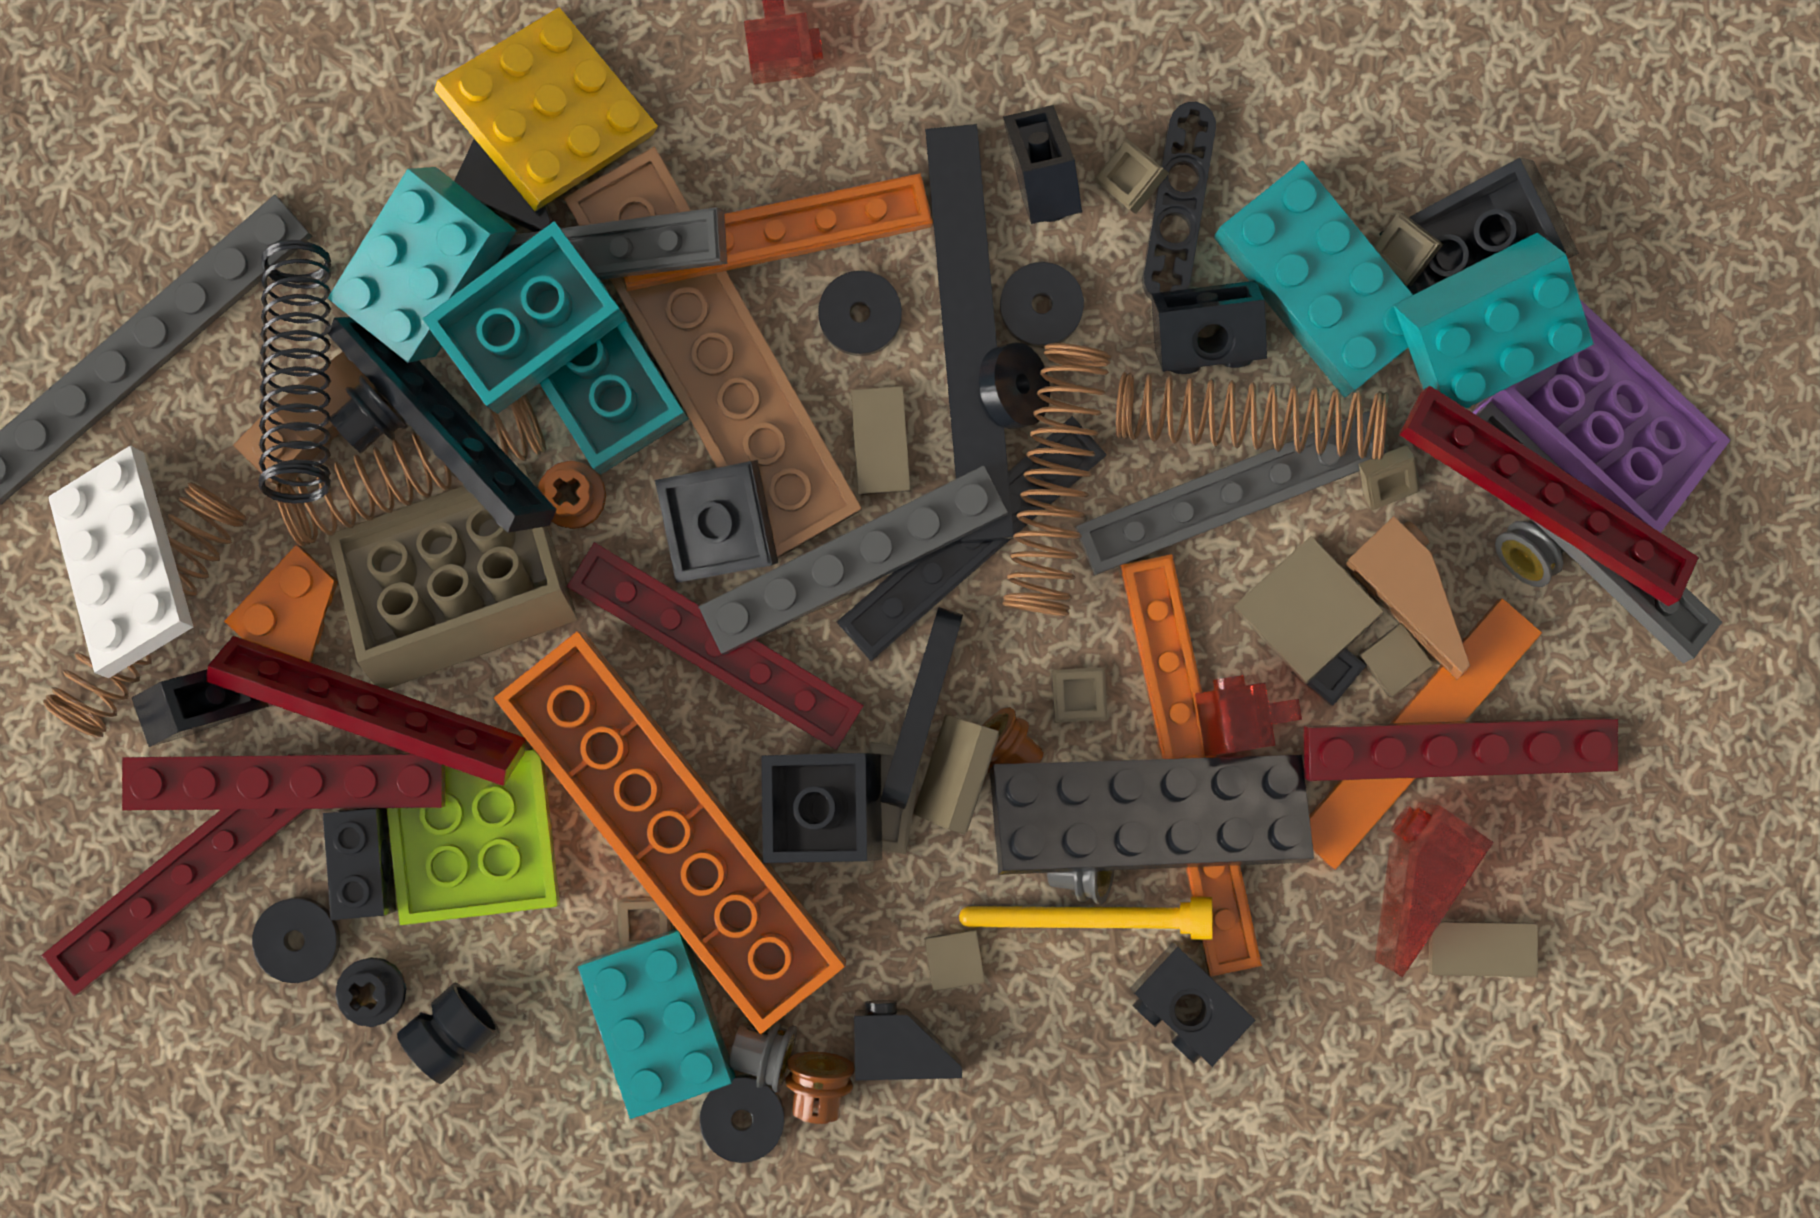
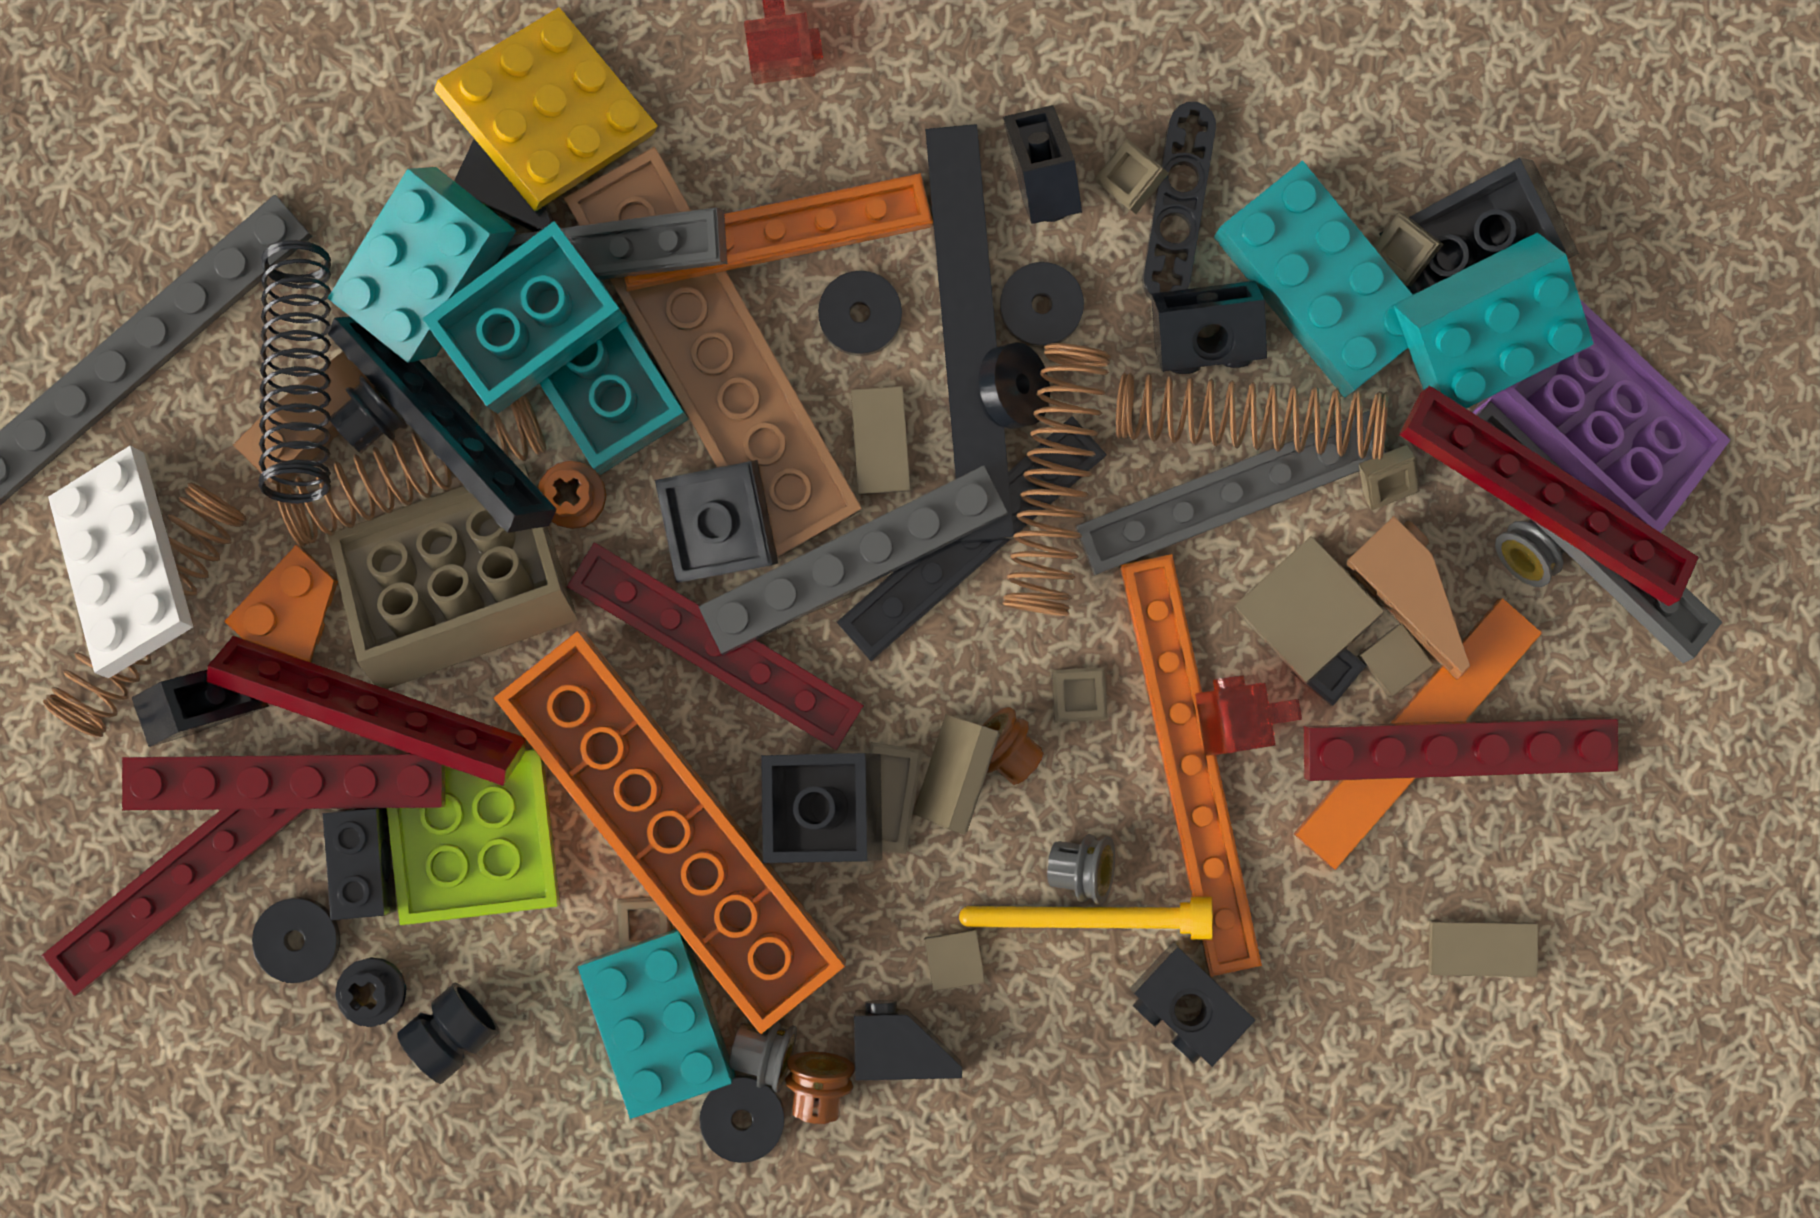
(921, 708): black beam -> none
(1150, 814): black plate -> none
(1424, 876): clear red slope -> none

